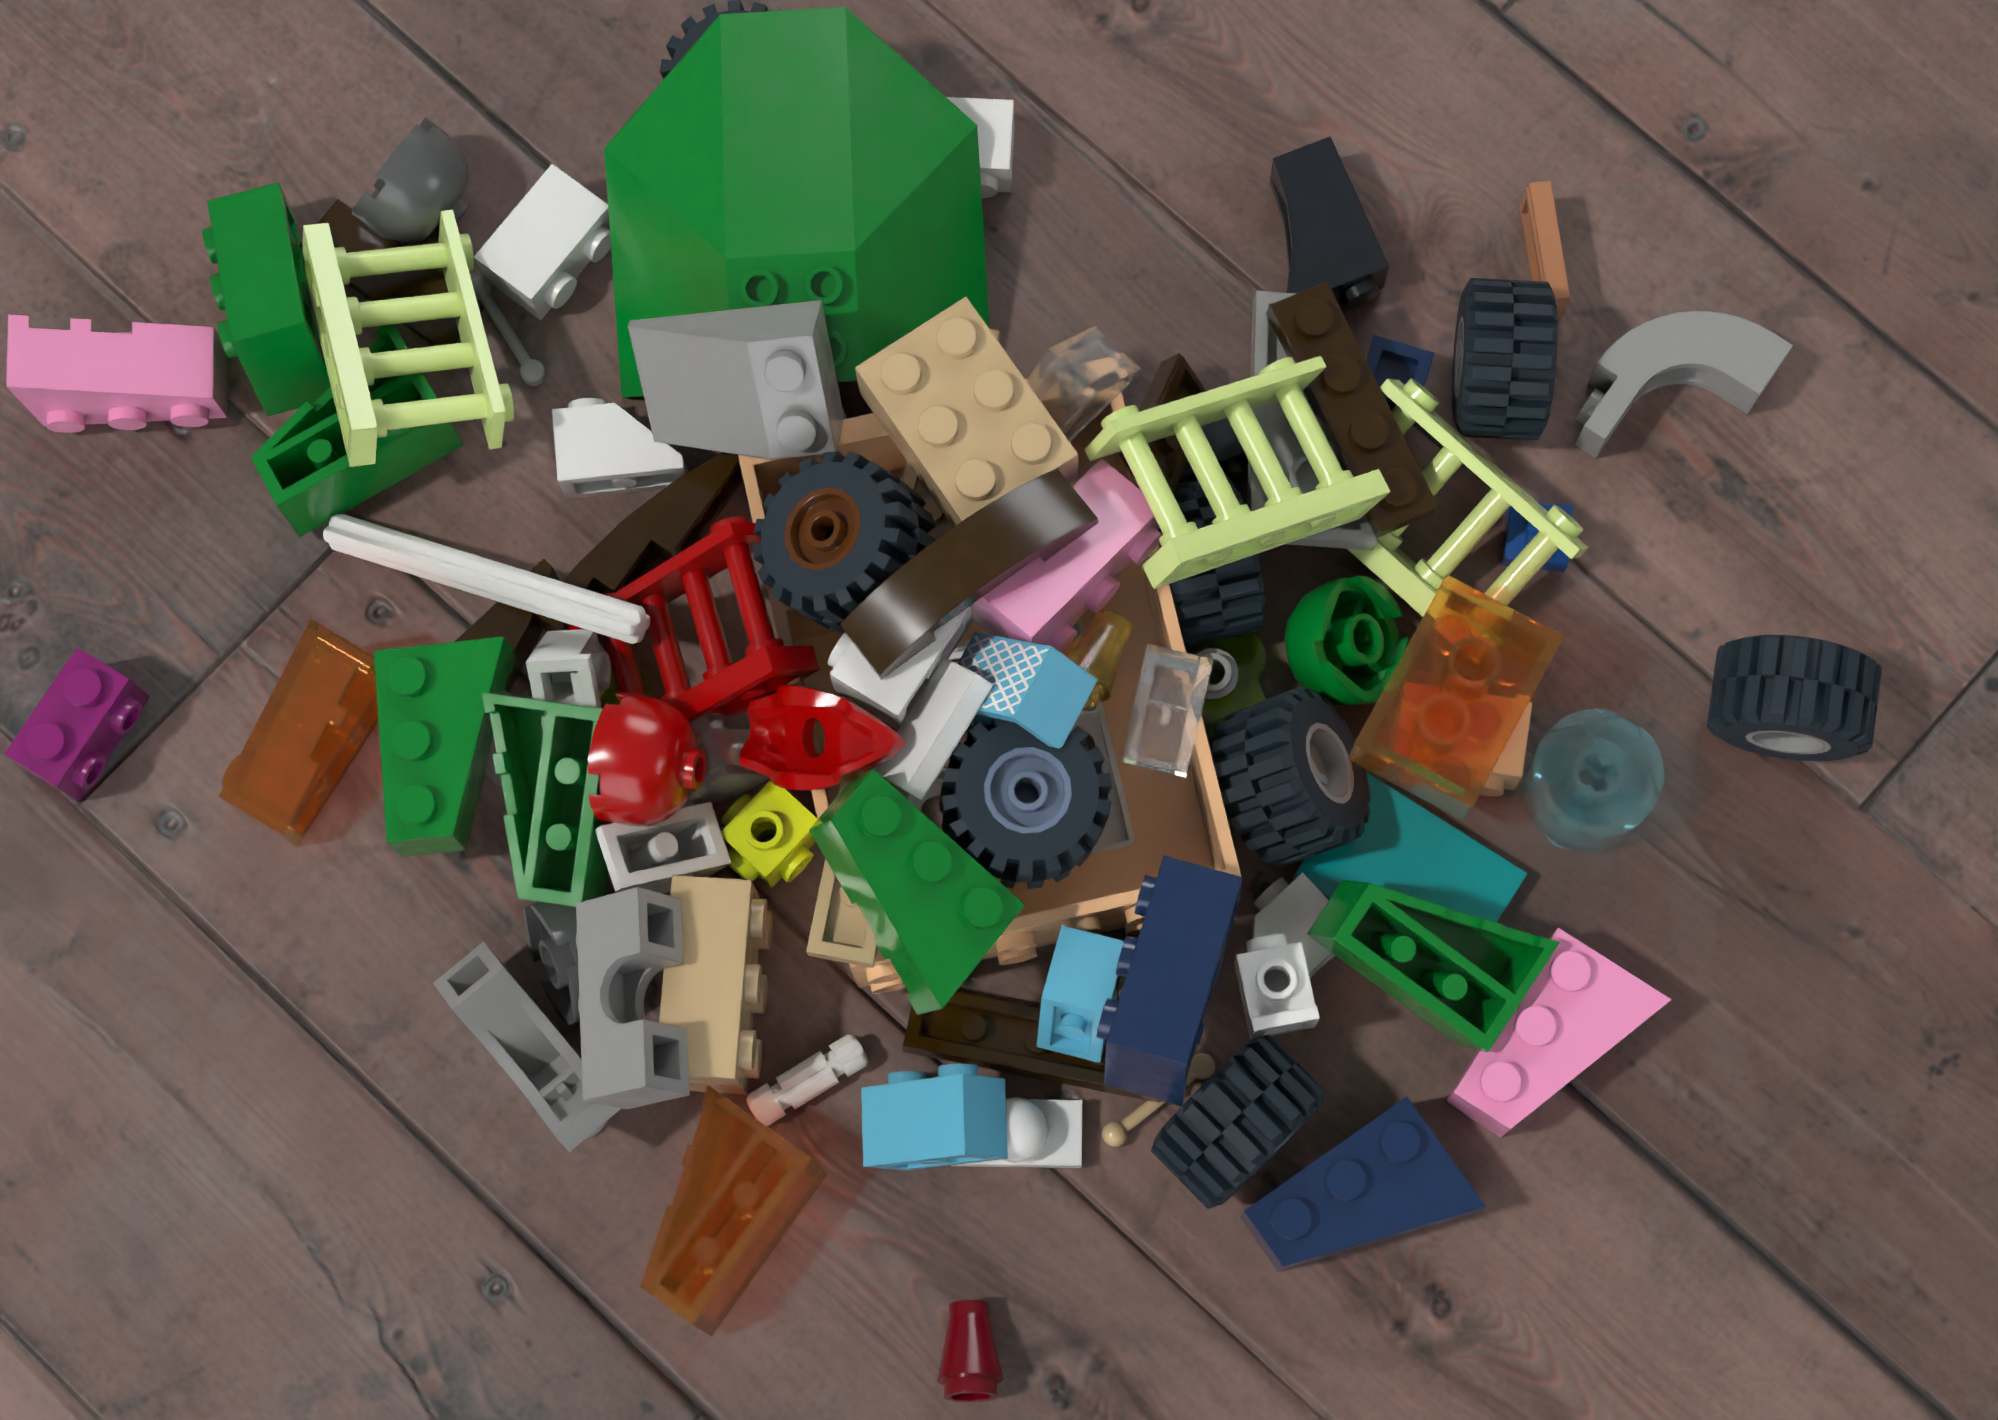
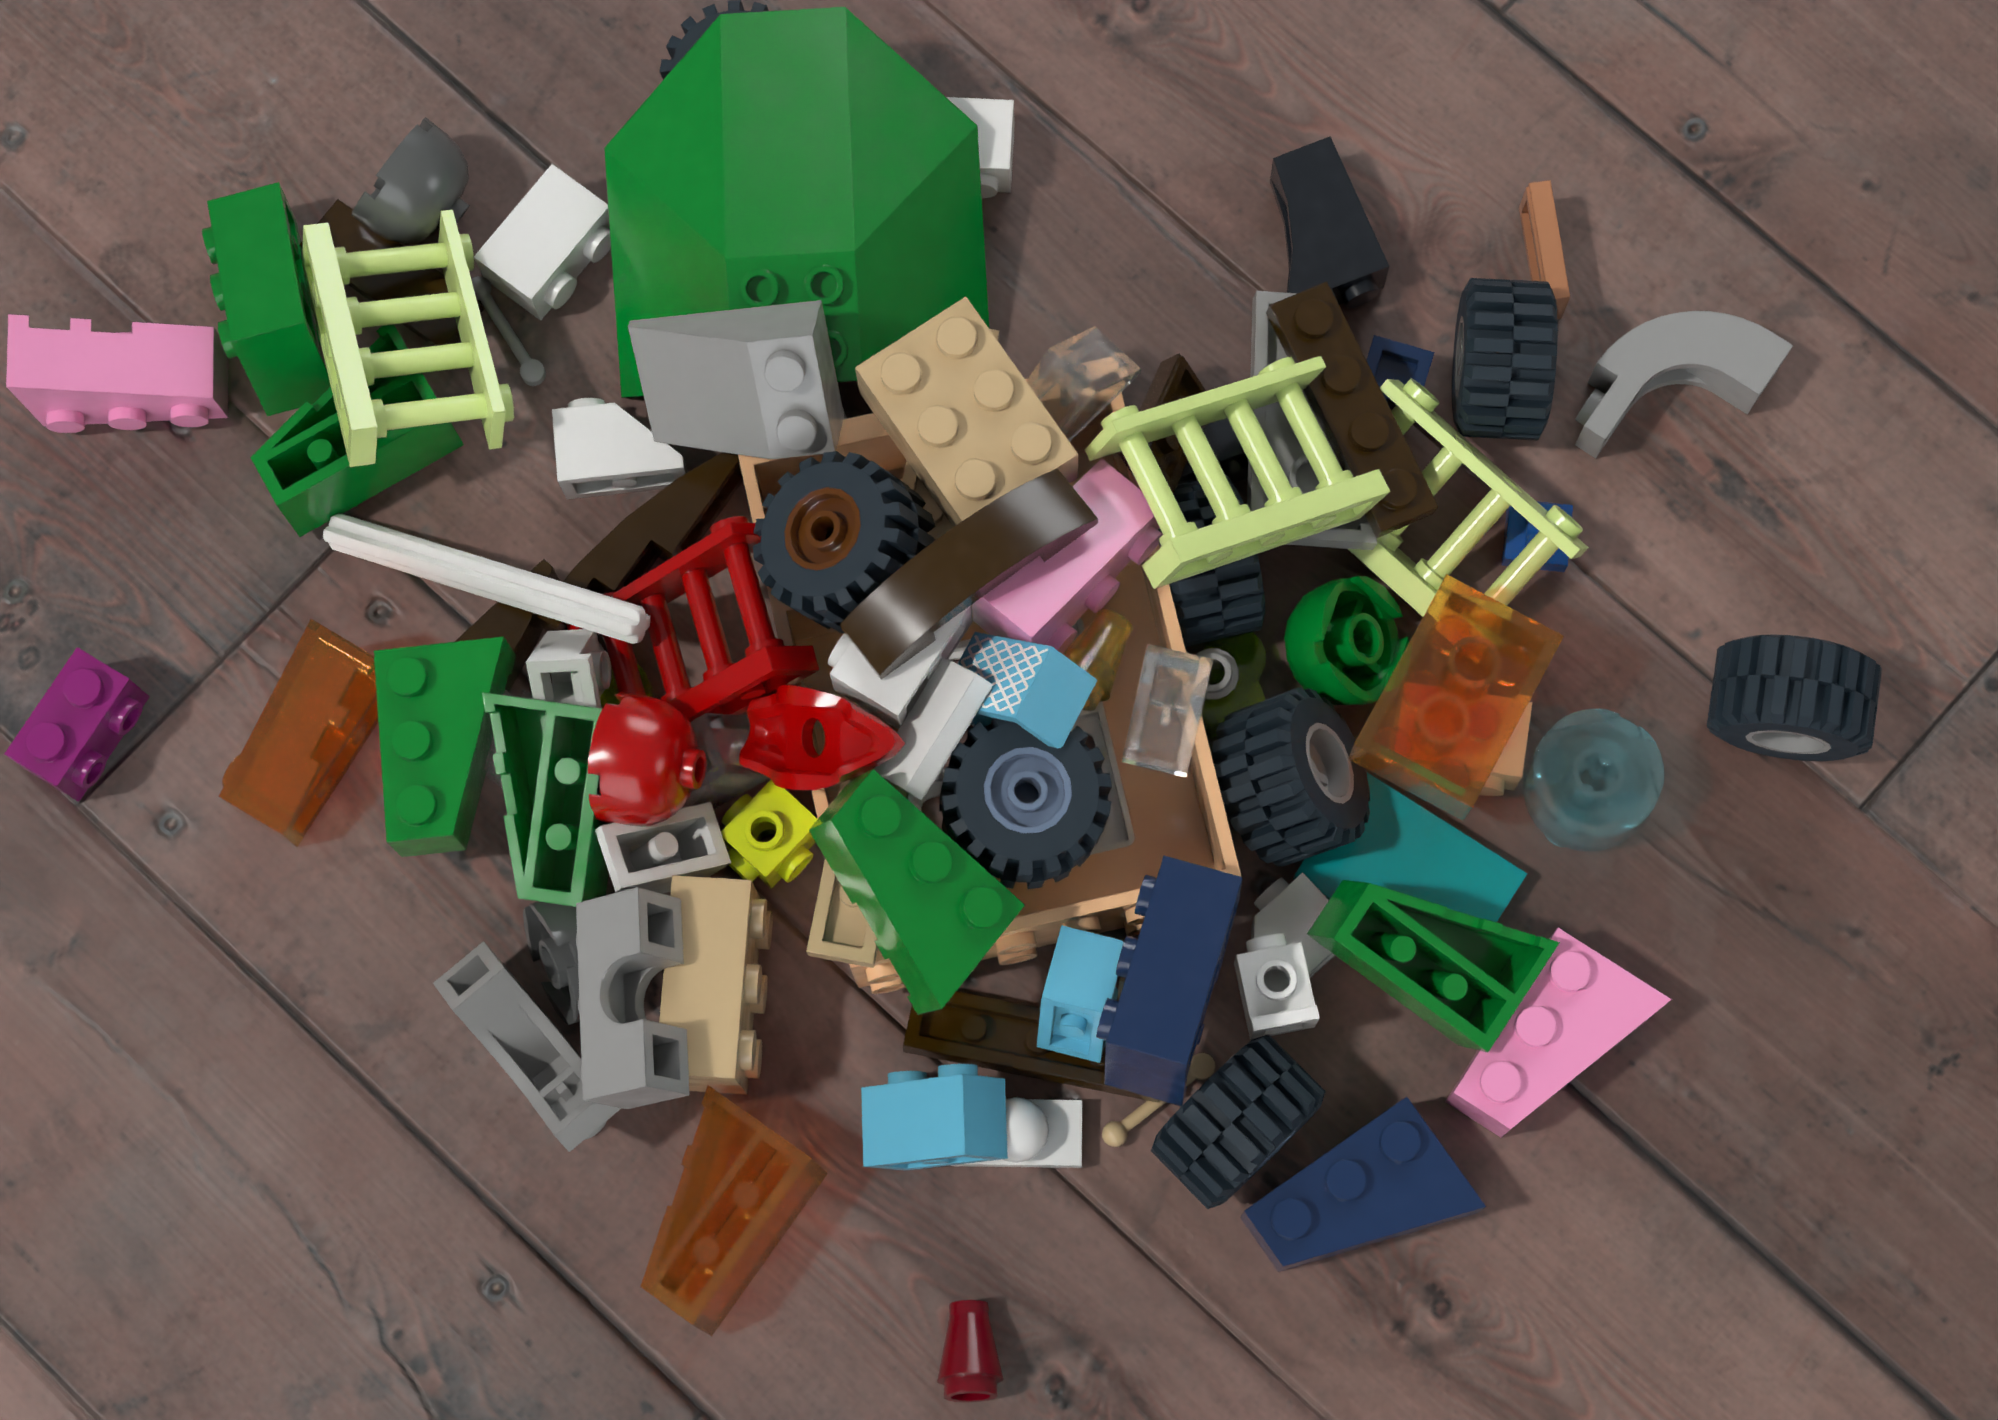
(807, 1079): white axle -> none

